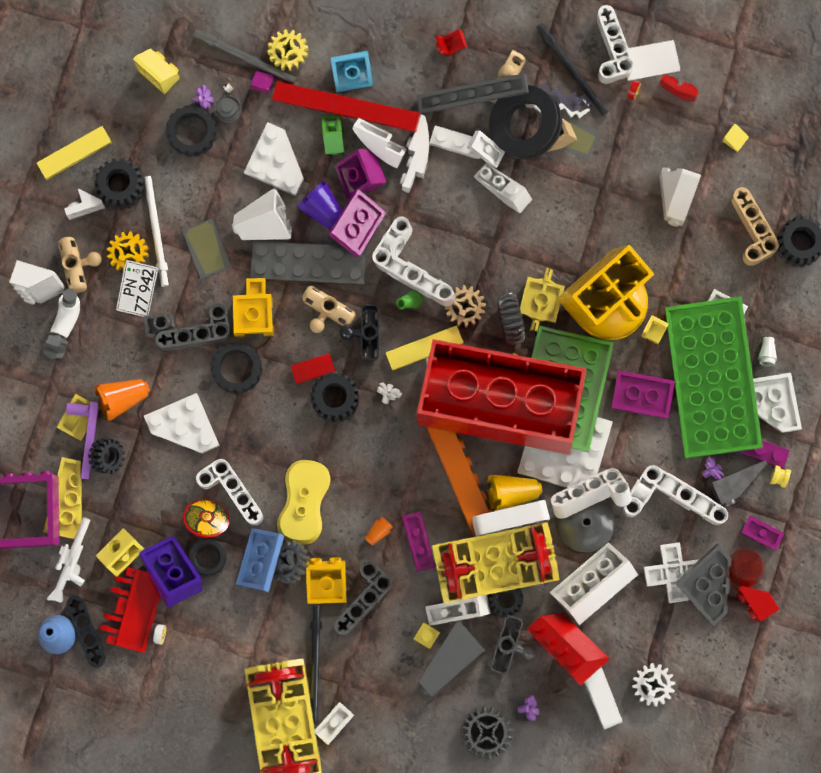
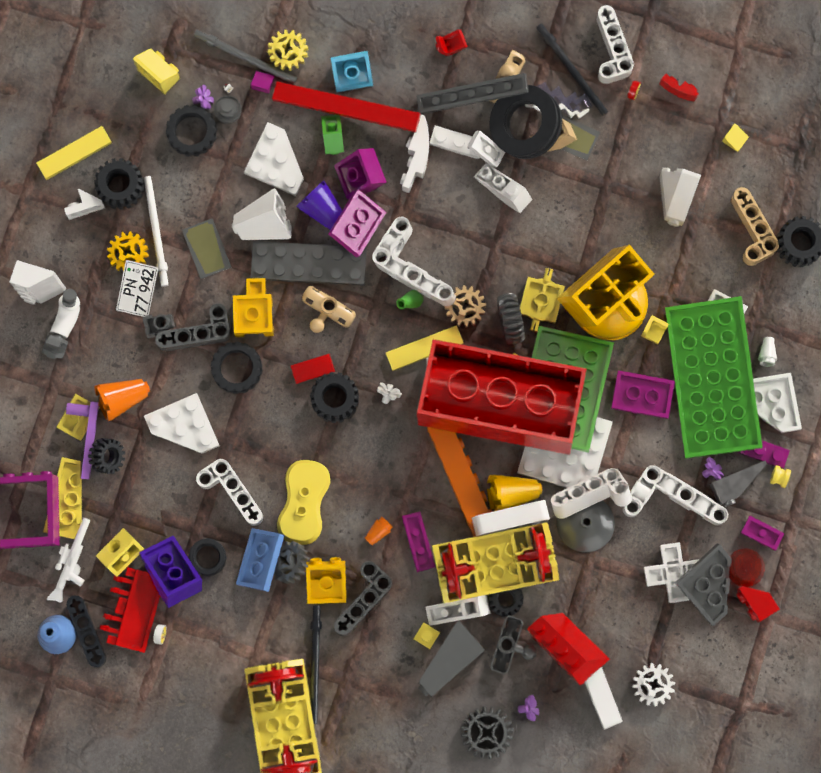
(71, 254): tan piece -> none
(206, 518): shield -> none
(333, 723): white plate -> none
(369, 344): black piece -> none
(379, 142): white slope -> none
(594, 583): white slope -> none
(653, 60): white sticker -> none

